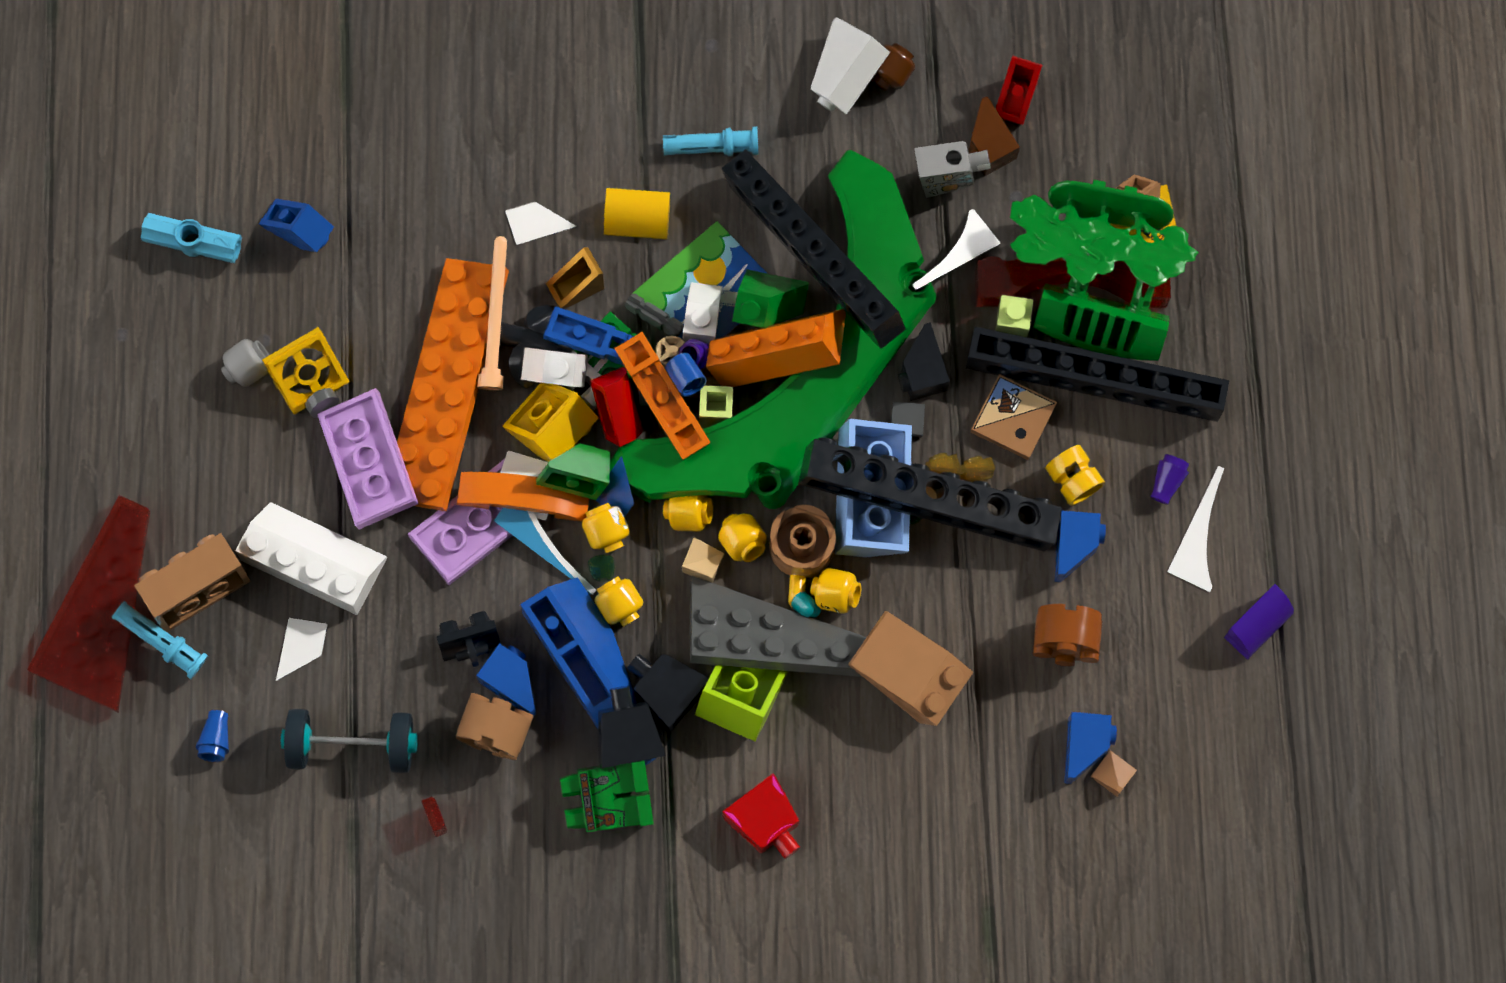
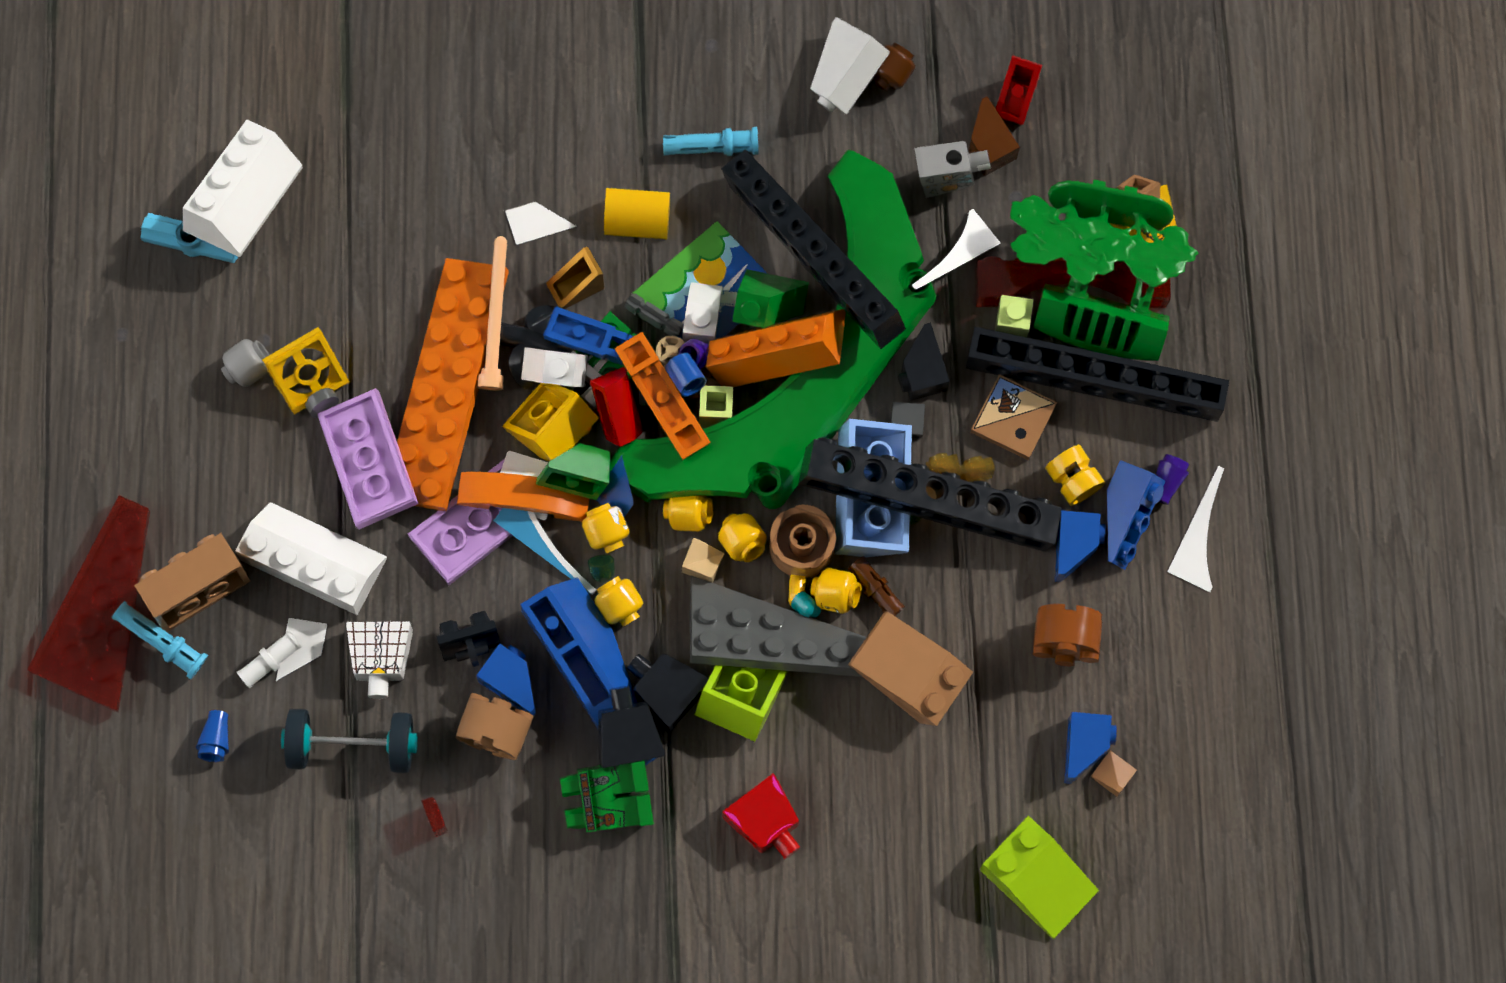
(241, 189): none -> white slope
(269, 659): none -> white pin
(297, 224): blue slope -> none
(379, 653): none -> white torso
(876, 586): none -> reddish brown pin
(1039, 877): none -> lime slope
(1129, 507): none -> blue slope
(1260, 622): dark purple brick -> none

